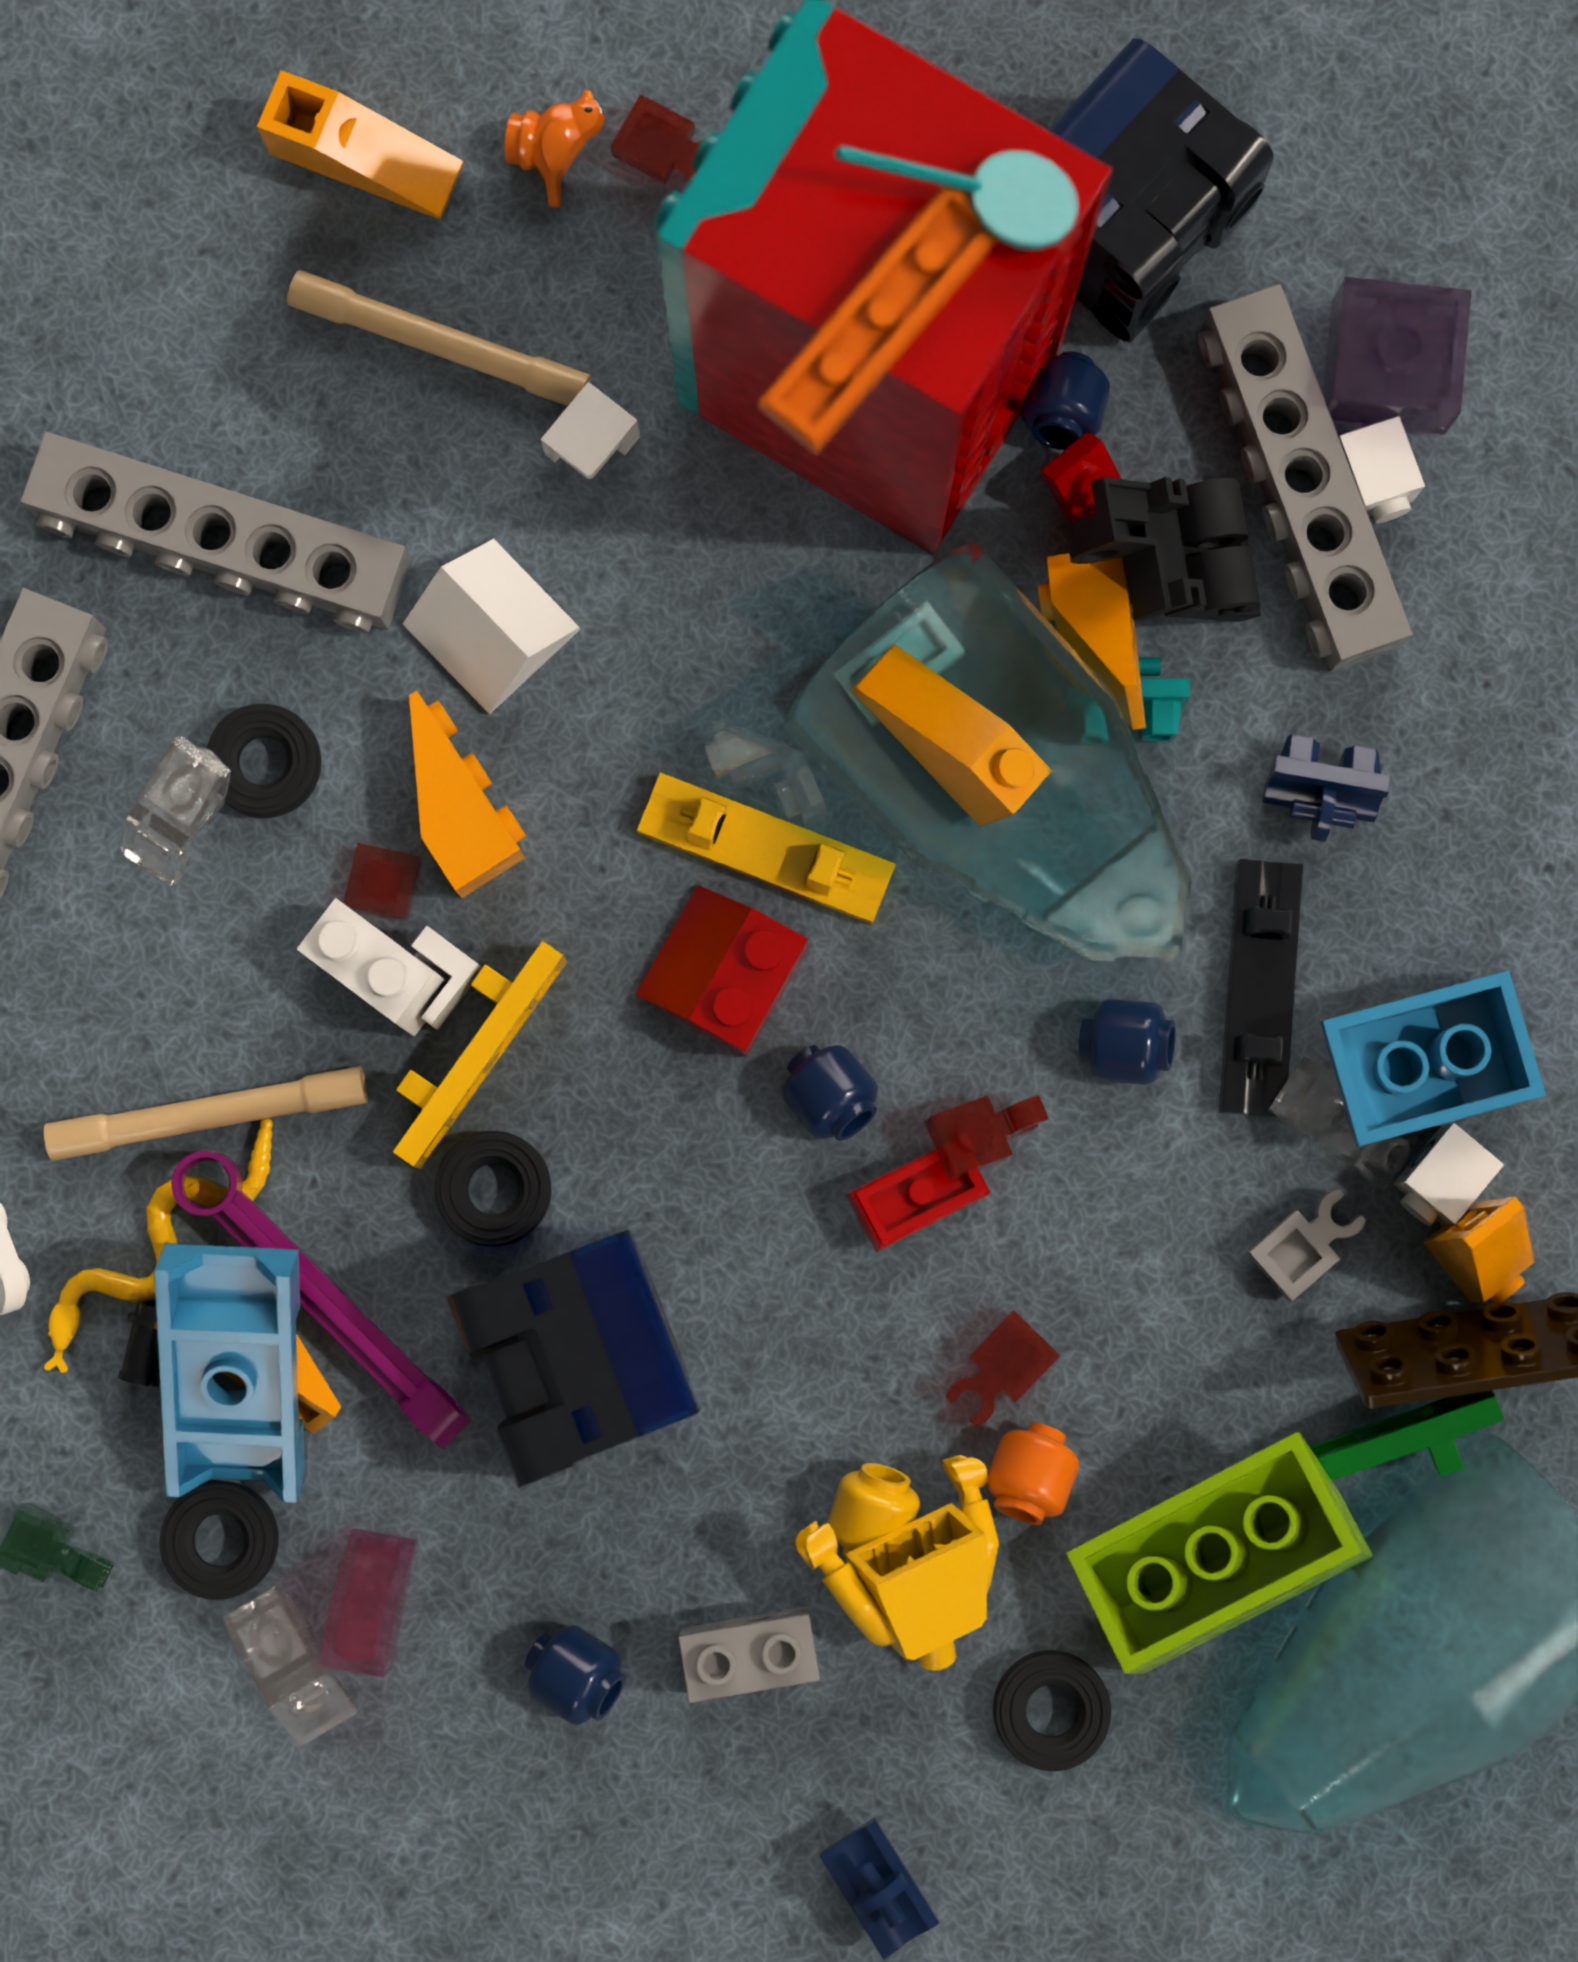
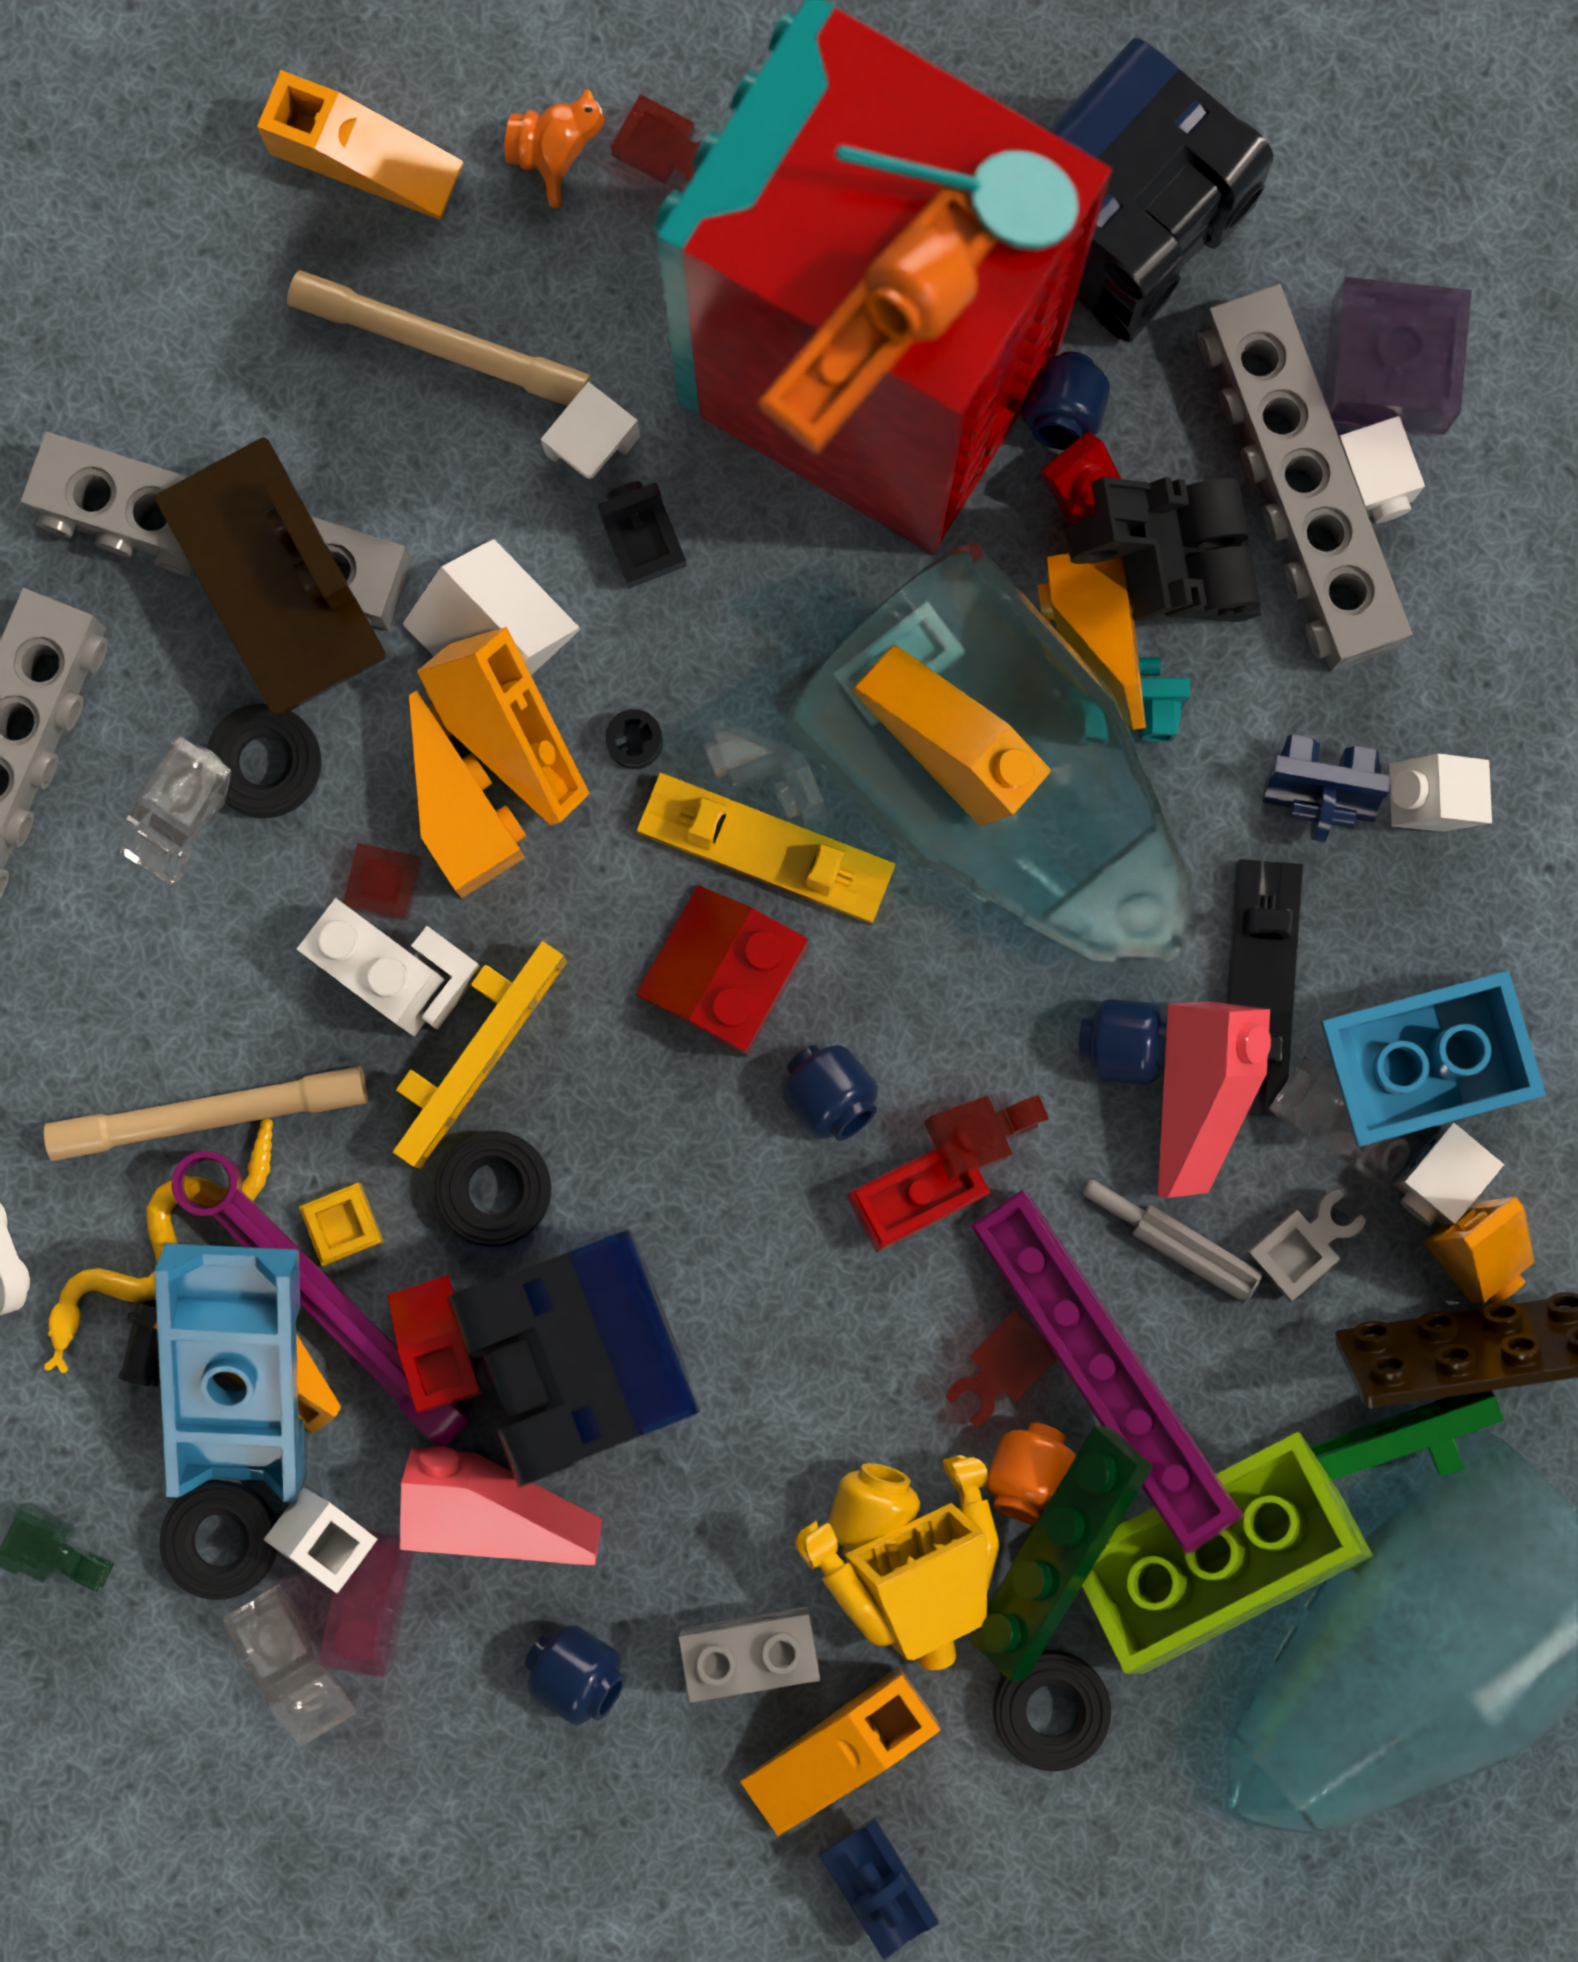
(270, 577): none -> dark brown bracket
(320, 1539): none -> white brick
(341, 1224): none -> yellow tile
(431, 1346): none -> red slope
(476, 1509): none -> coral slope
(503, 720): none -> light orange slope
(617, 730): none -> black bush
(641, 533): none -> black bracket
(842, 1752): none -> light orange slope
(920, 284): none -> orange head
(1060, 1552): none -> dark green plate
(1106, 1369): none -> magenta tile
(1180, 1243): none -> light grey axle
(1210, 1081): none -> coral slope
(1440, 792): none -> white brick

